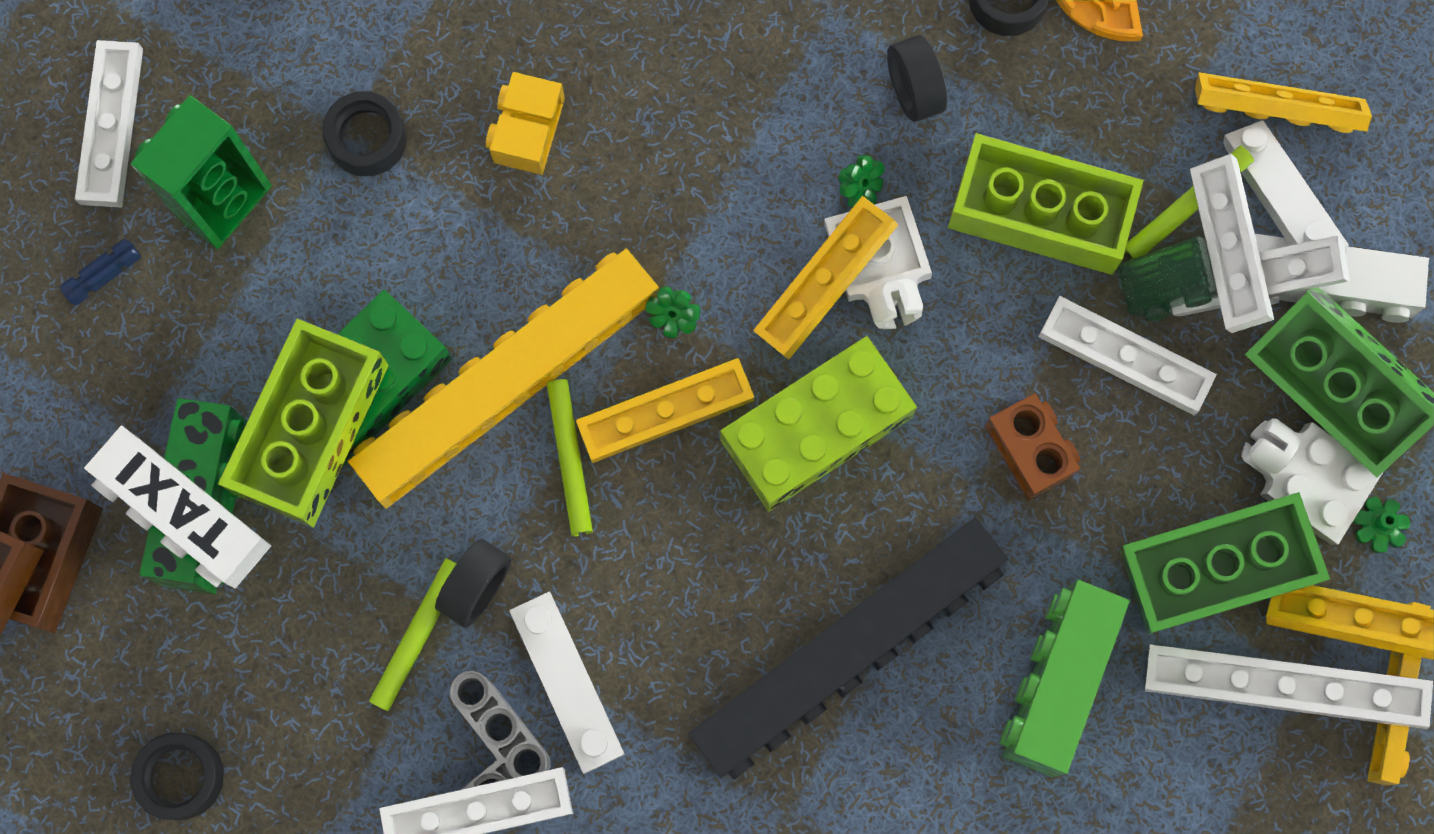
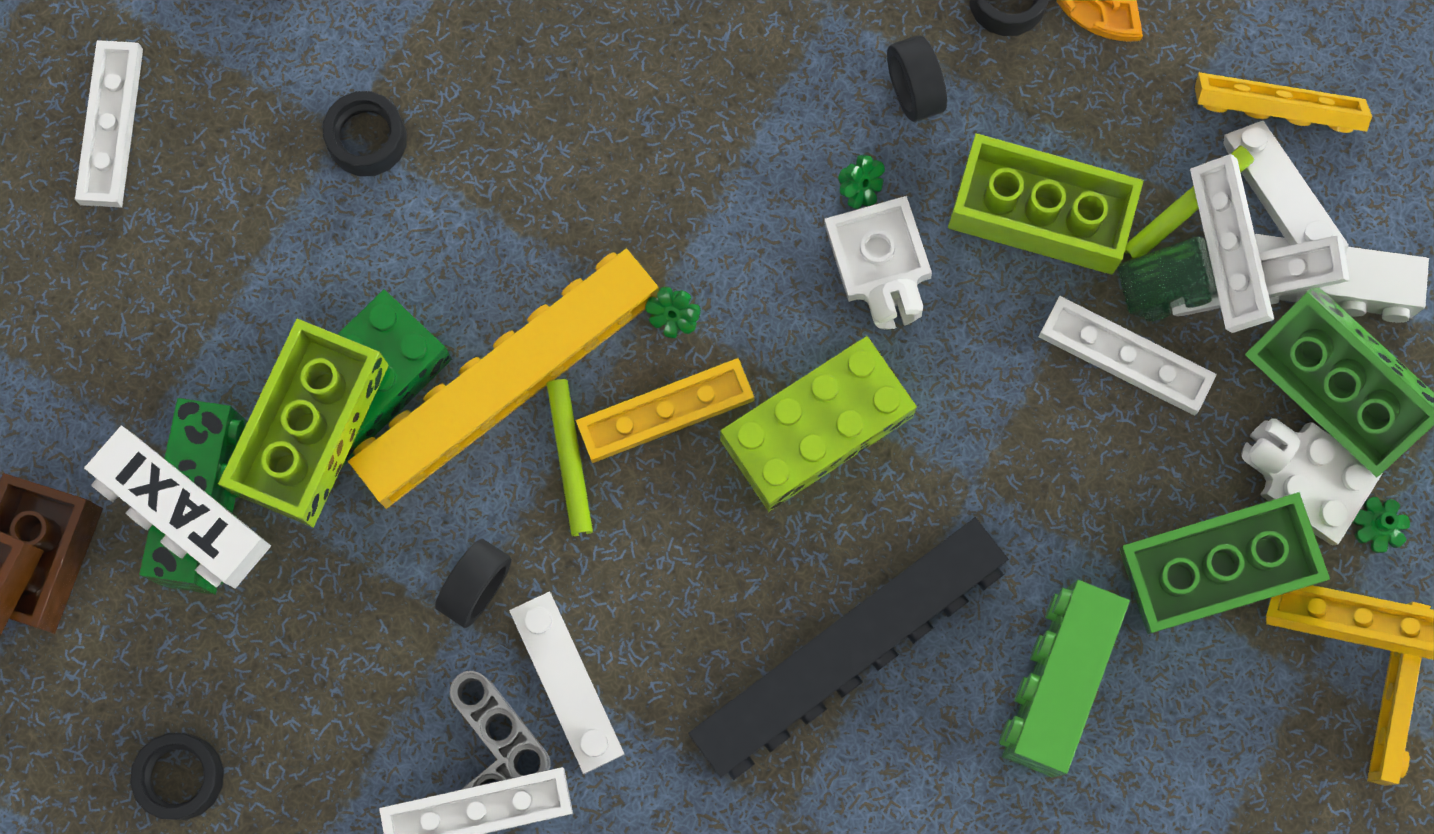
(100, 272): dark blue axle -> none
(201, 171): green brick -> none
(411, 643): lime piece -> none
(526, 124): yellow piece -> none
(825, 277): yellow plate -> none
(1021, 451): dark orange brick -> none
(1290, 686): white plate -> none

